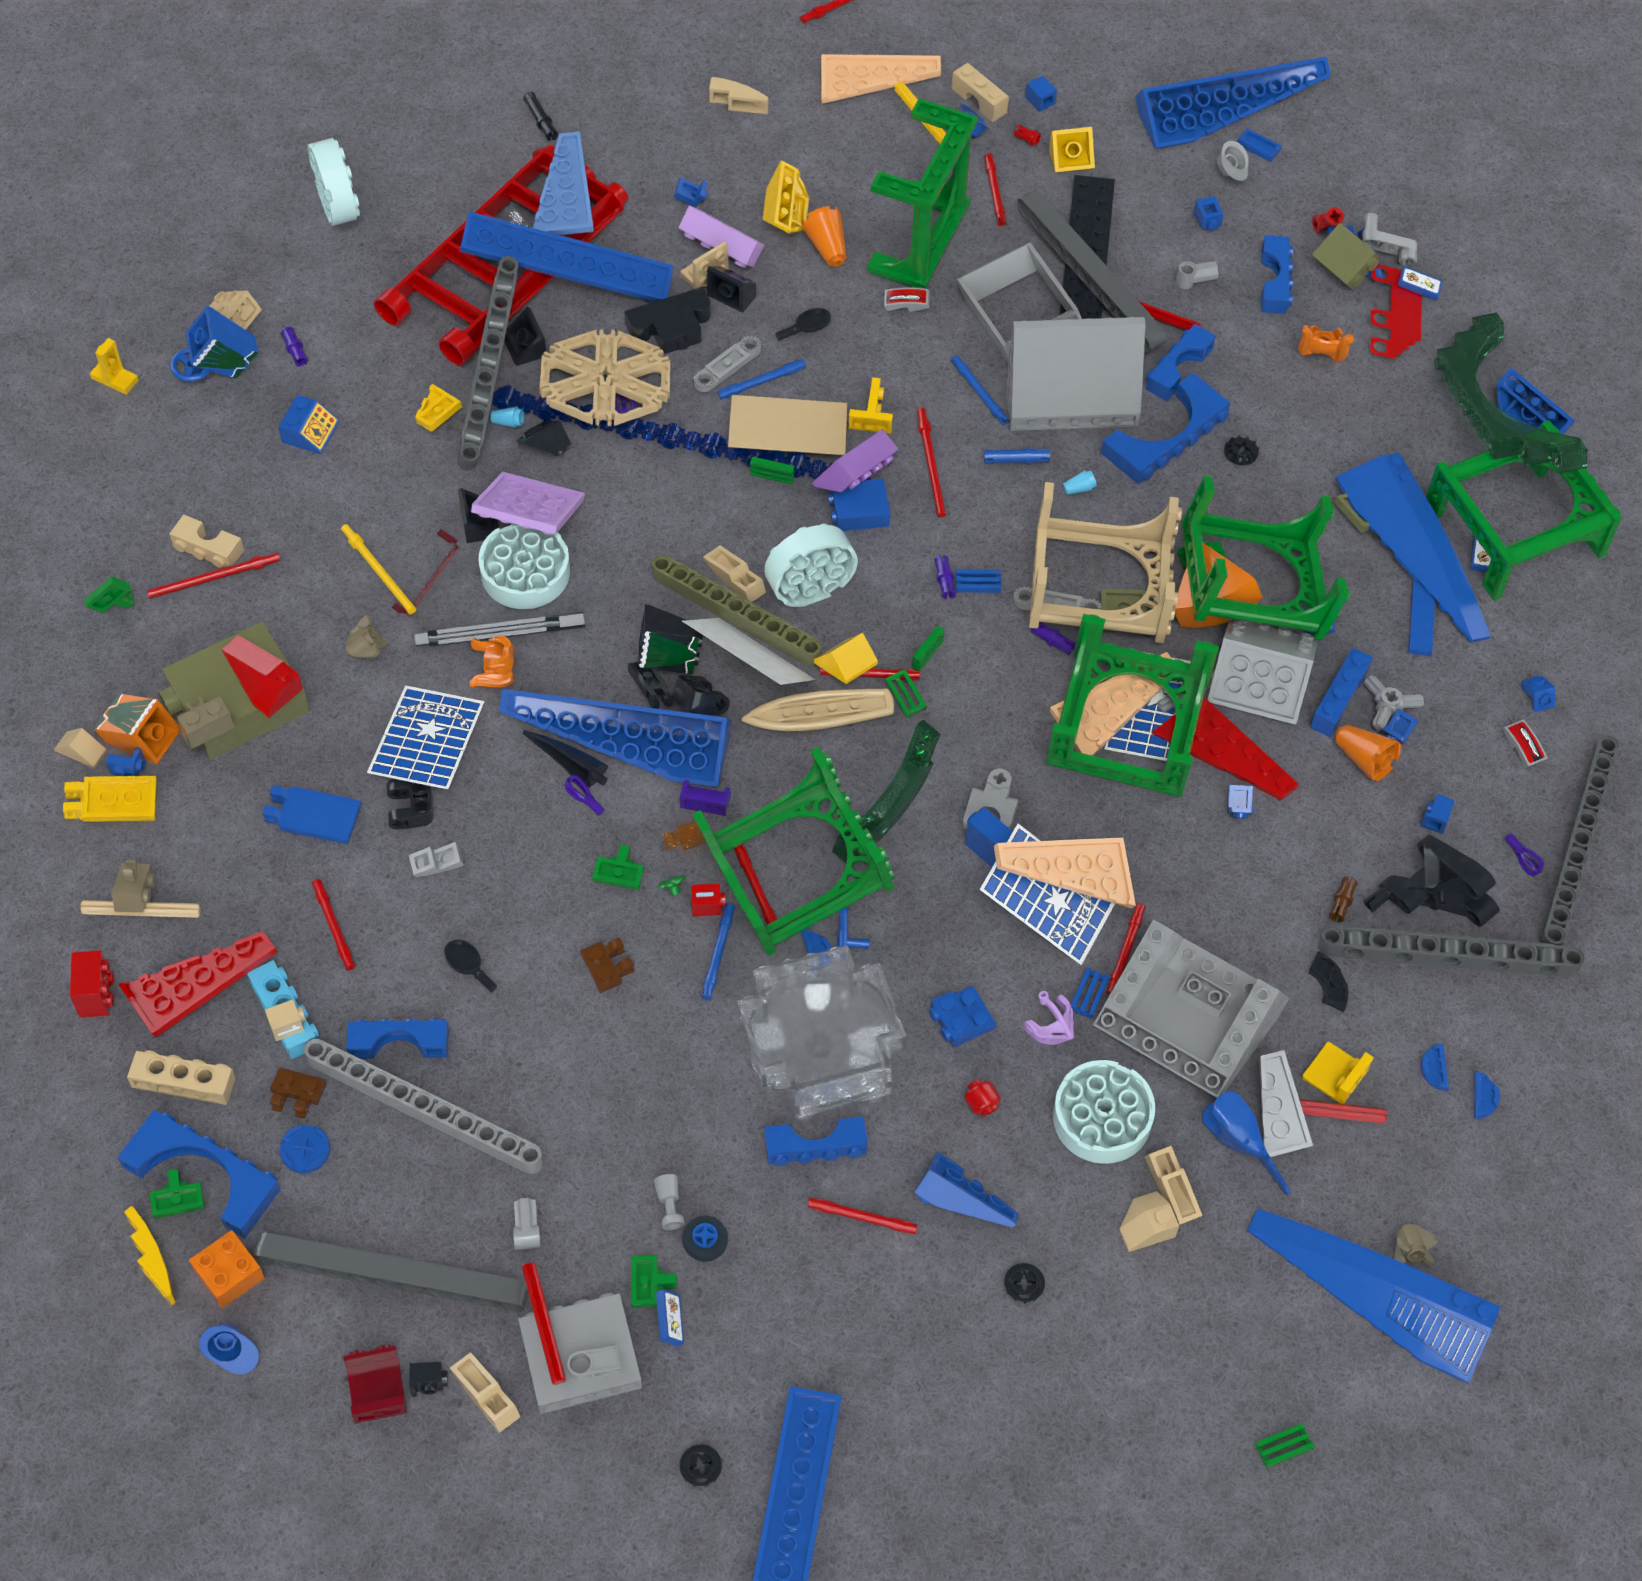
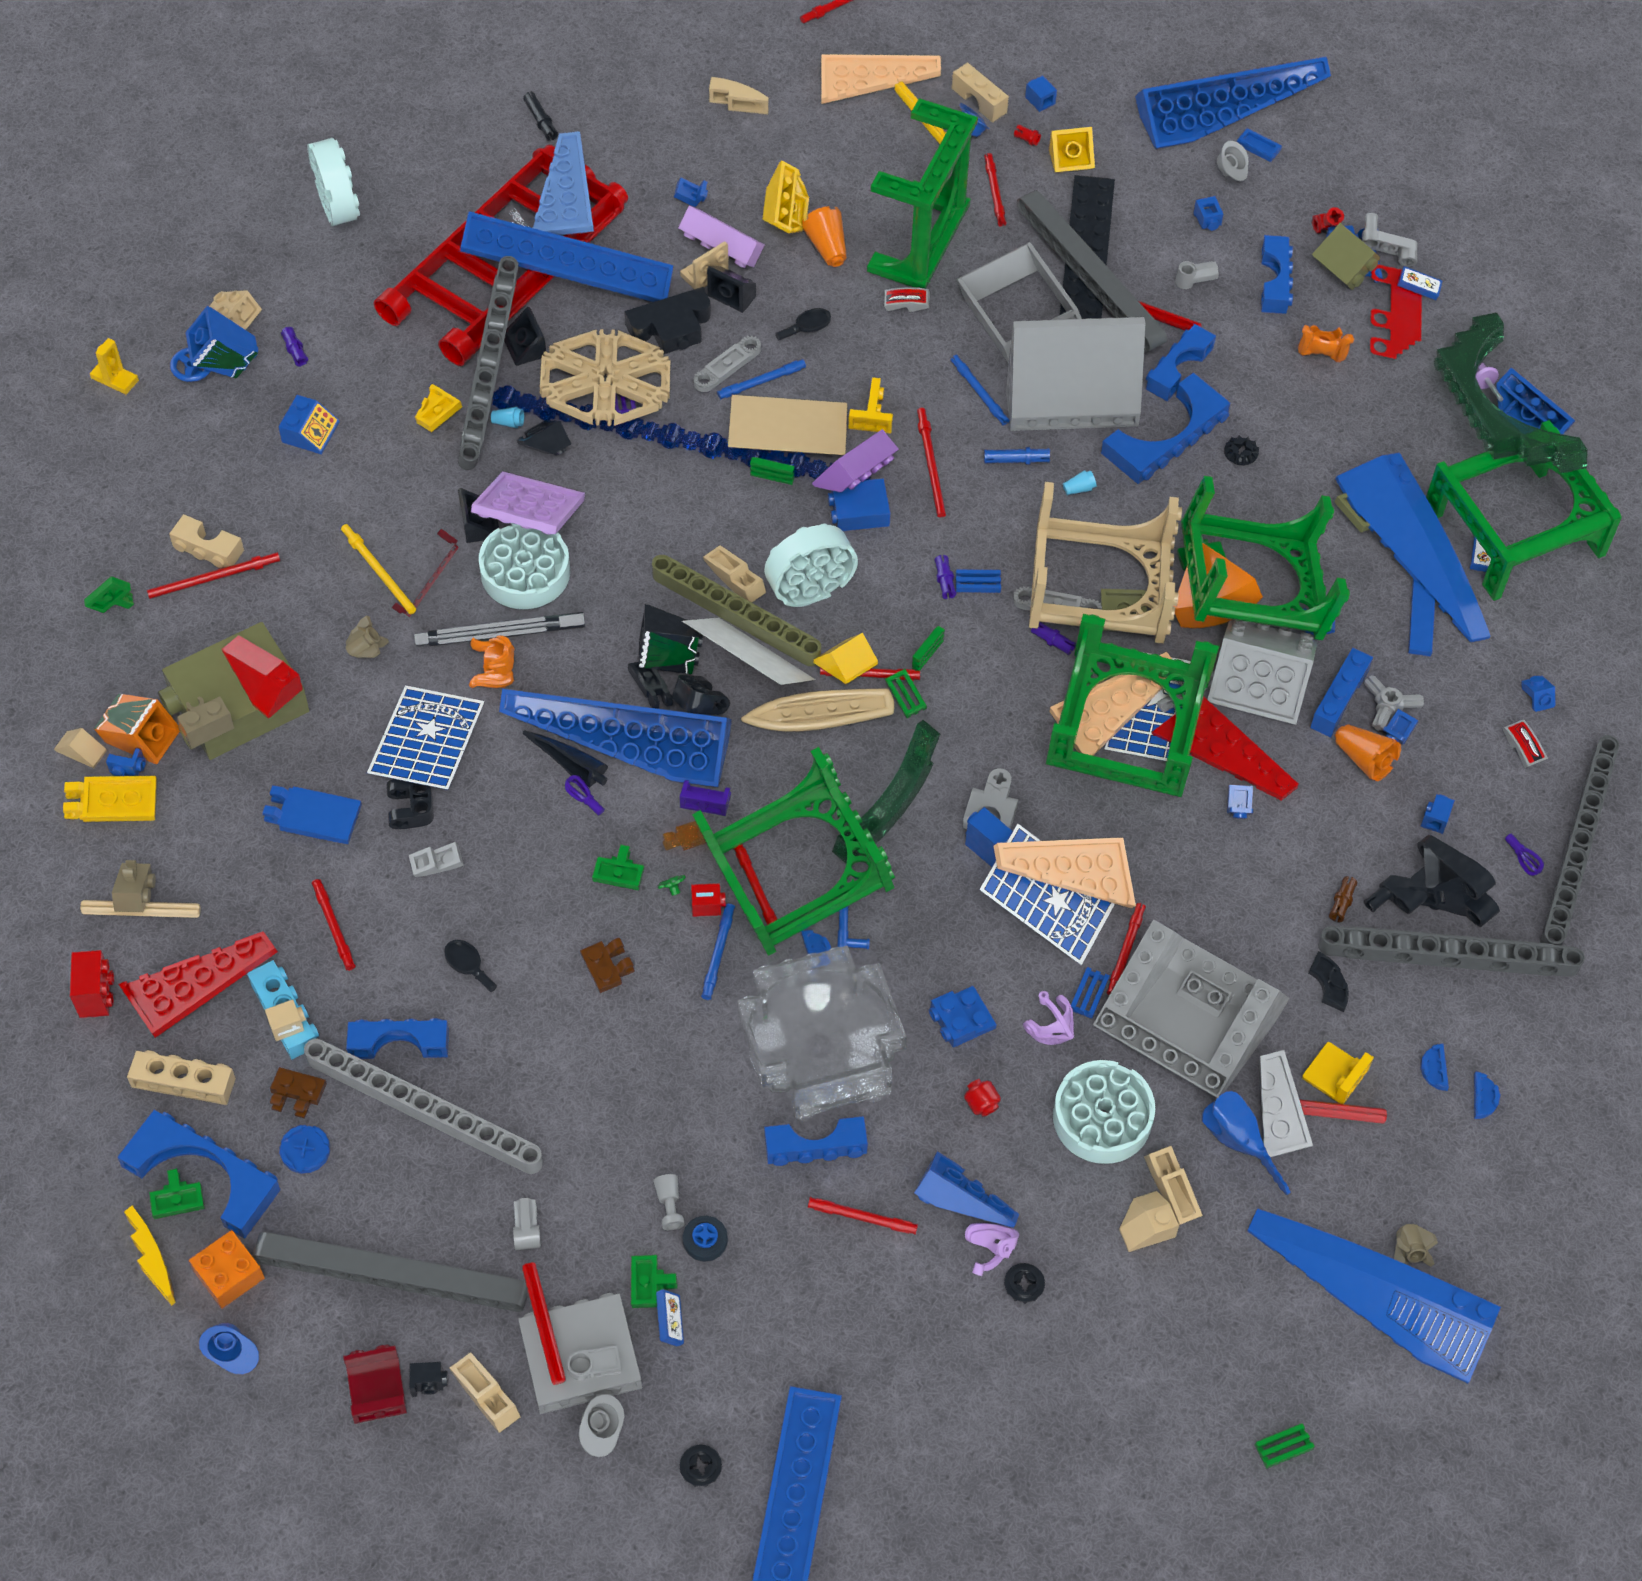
(601, 1425): none -> light grey piece
(985, 1235): none -> lavender helmet
(1487, 378): none -> lavender piece

